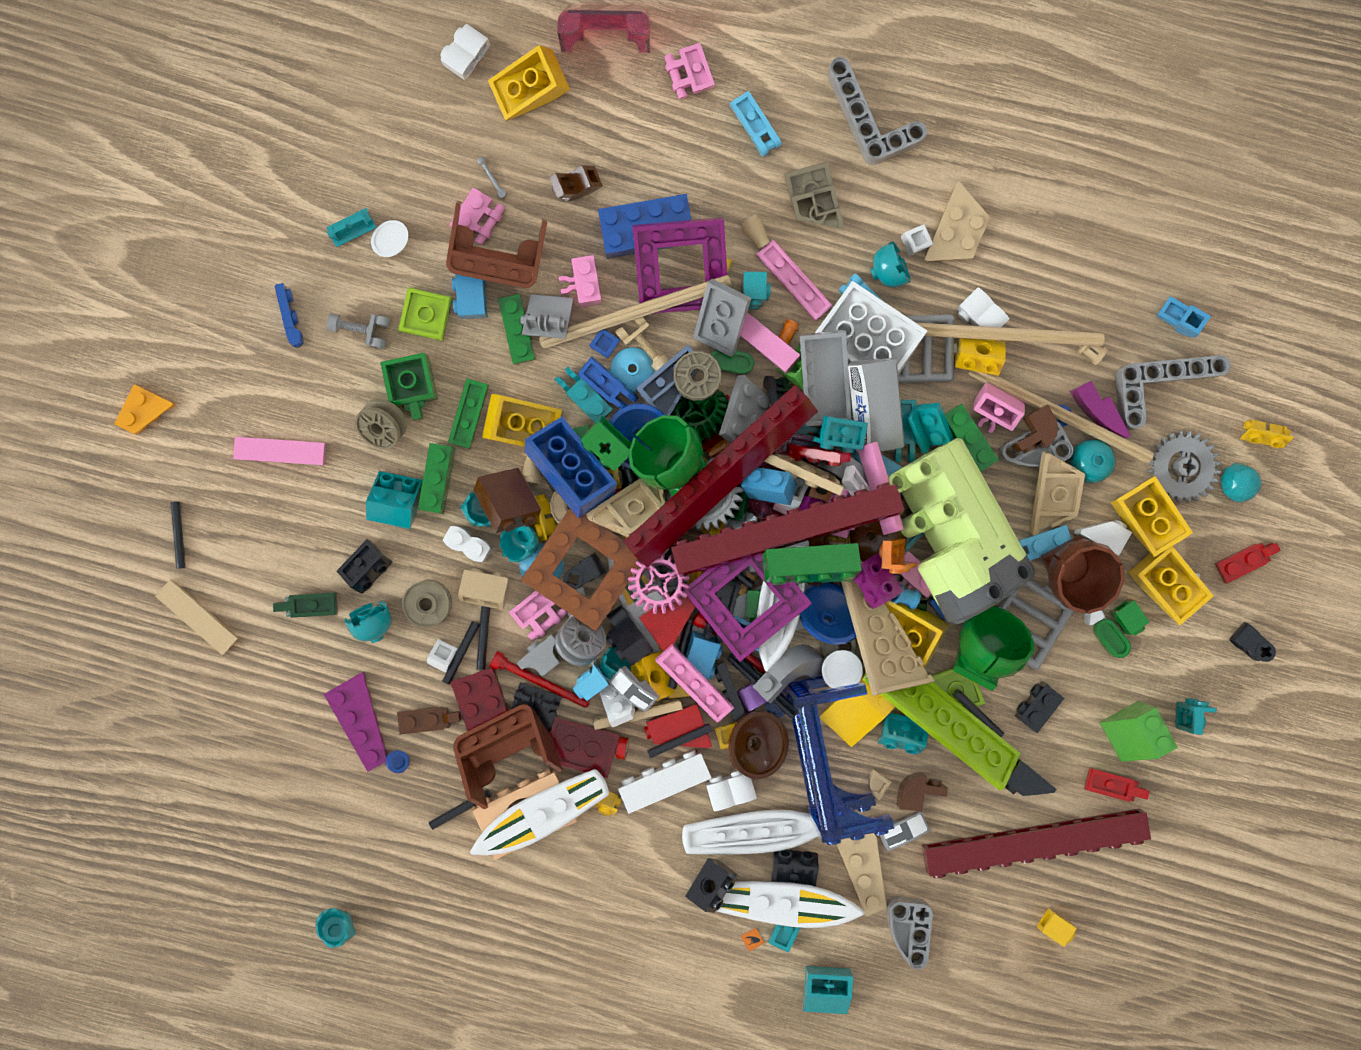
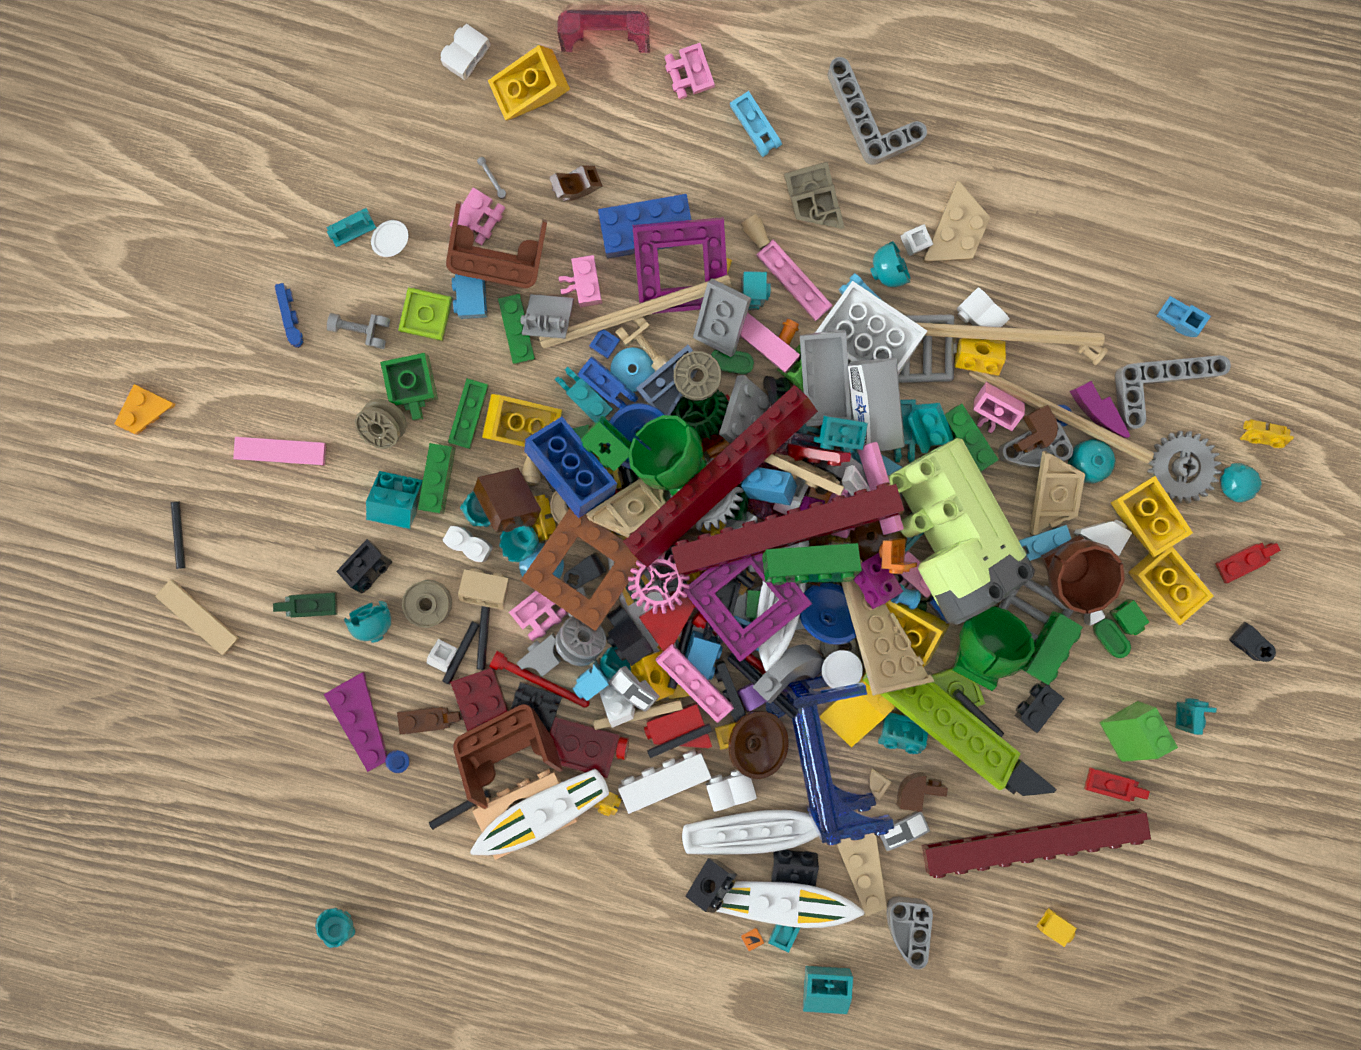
(1052, 647): none -> green brick

